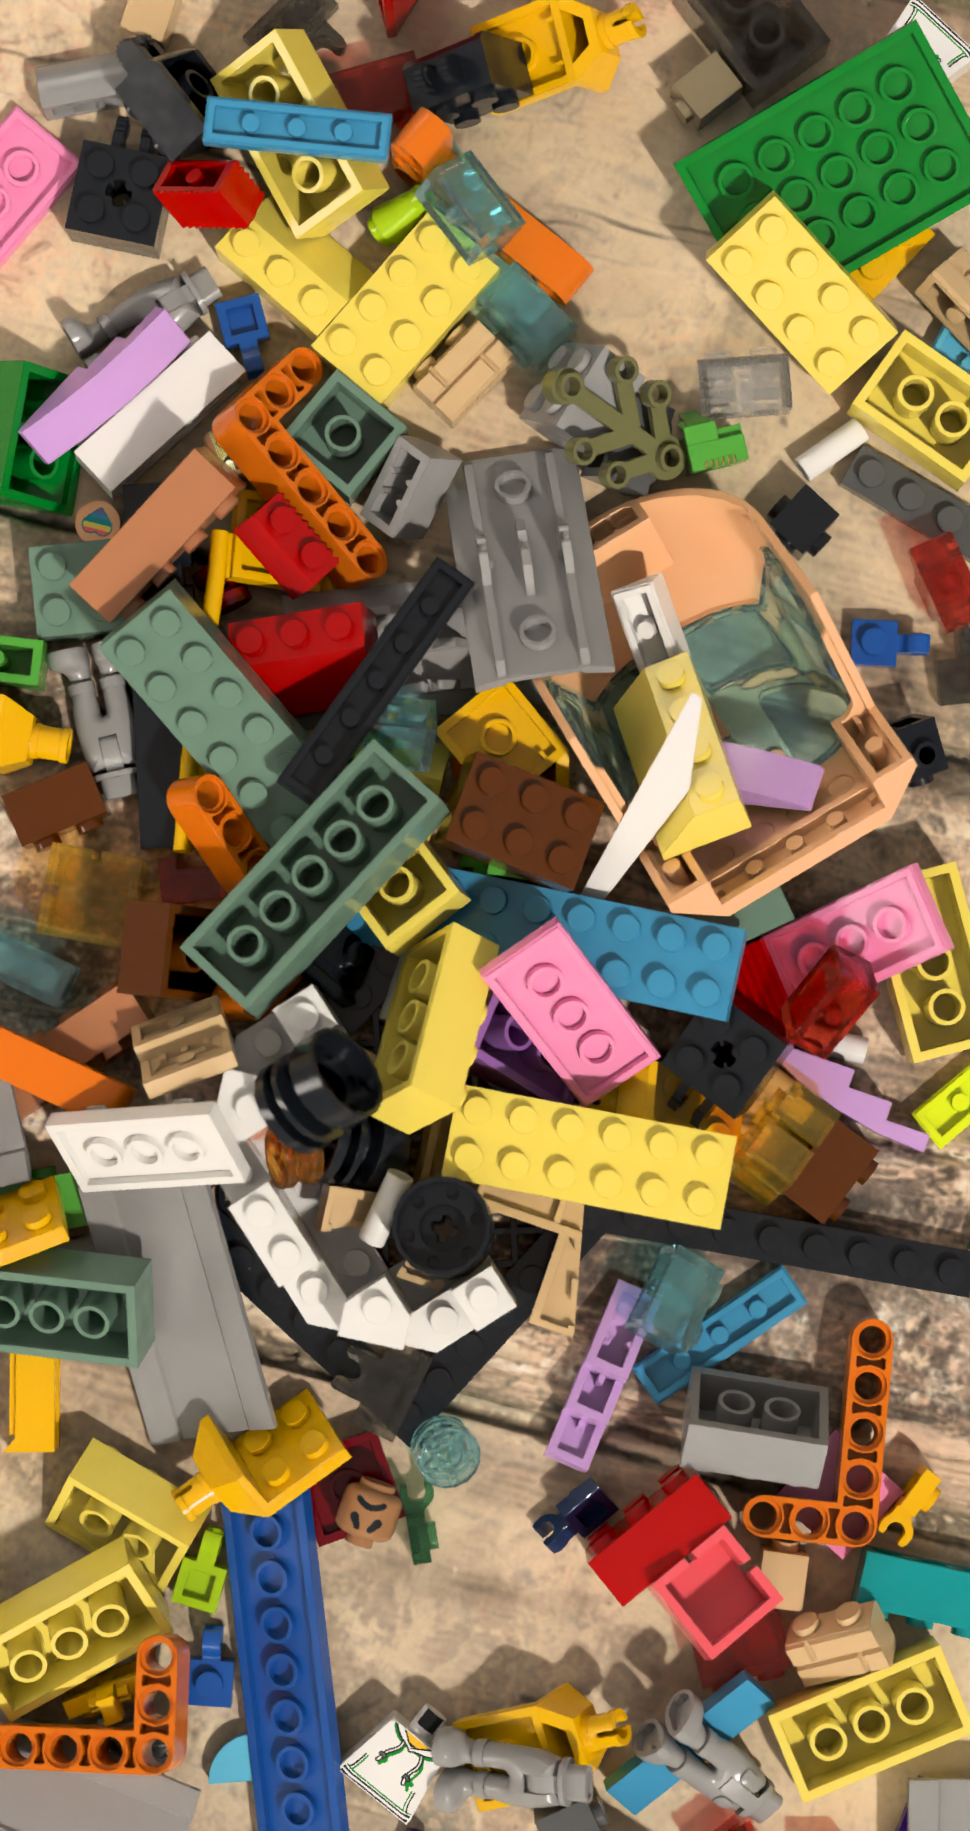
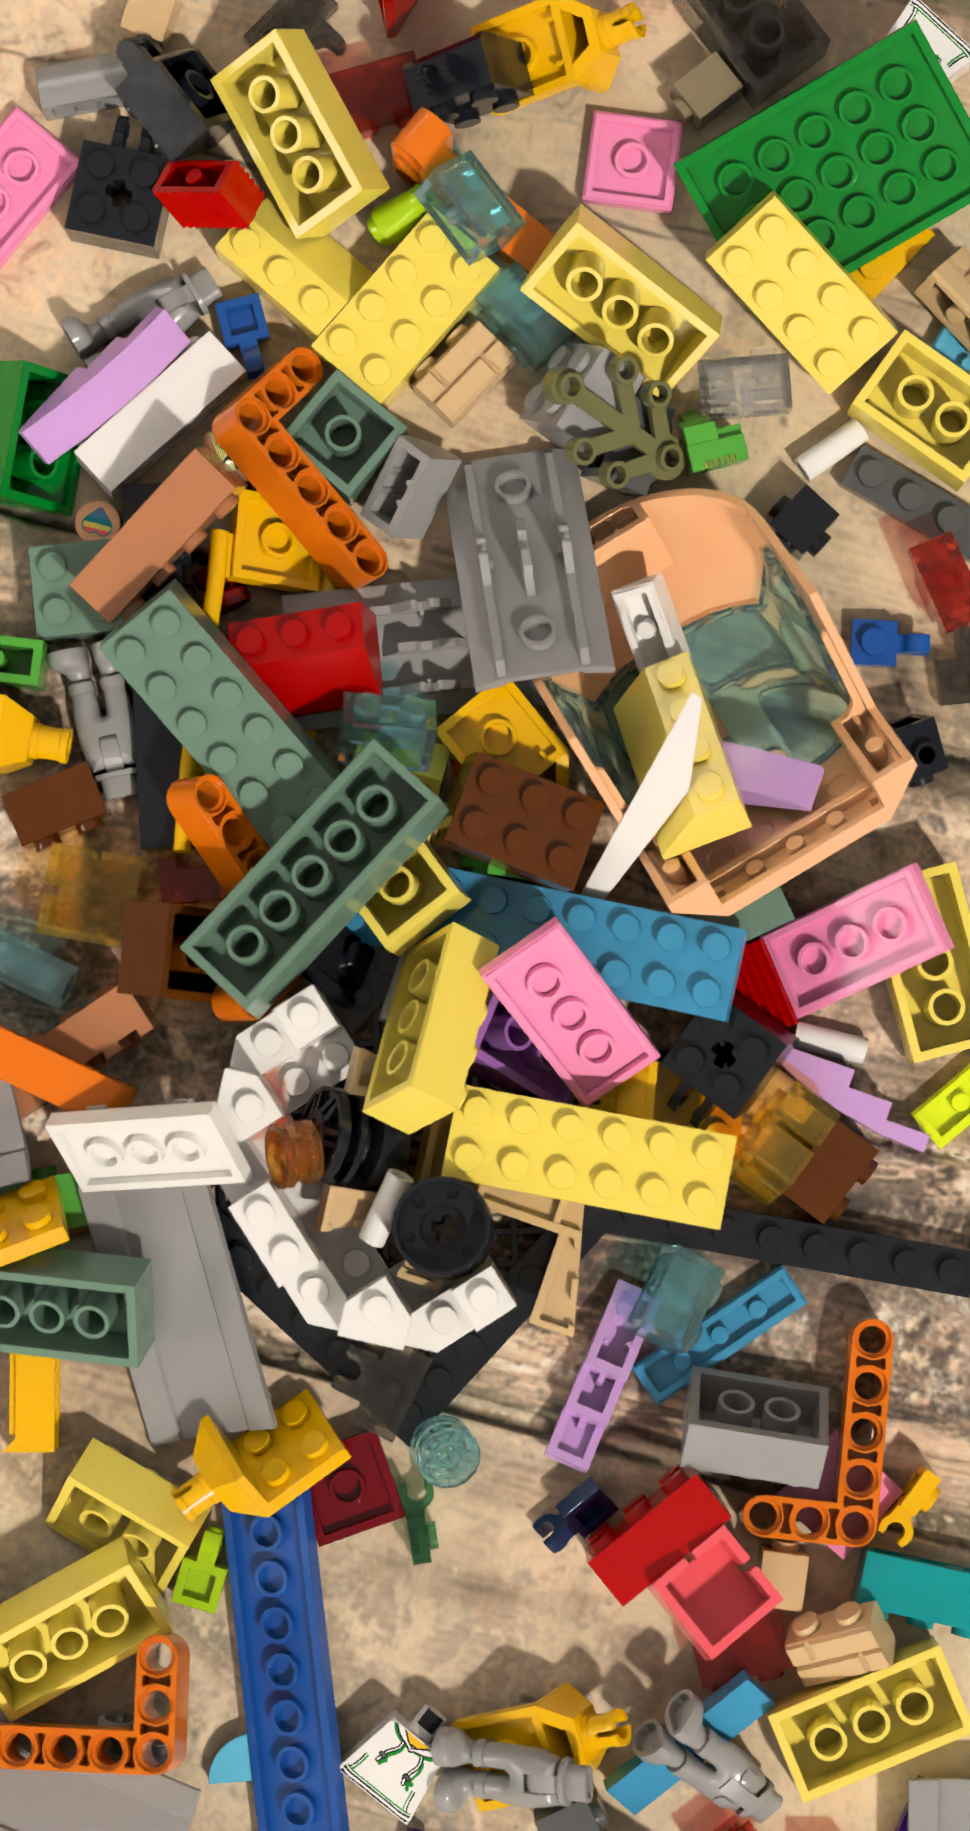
(102, 1694): yellow hinge -> none
(184, 1046): tan slope -> none
(211, 1674): blue plate -> none
(286, 546): red brick -> none
(297, 129): dark azure tile -> none
(318, 1091): black wheel -> none
(368, 1512): medium nougat head -> none
(376, 681): black tile -> none
(621, 299): none -> light yellow slope
(632, 162): none -> bright pink tile
(829, 1001): clear red brick -> none

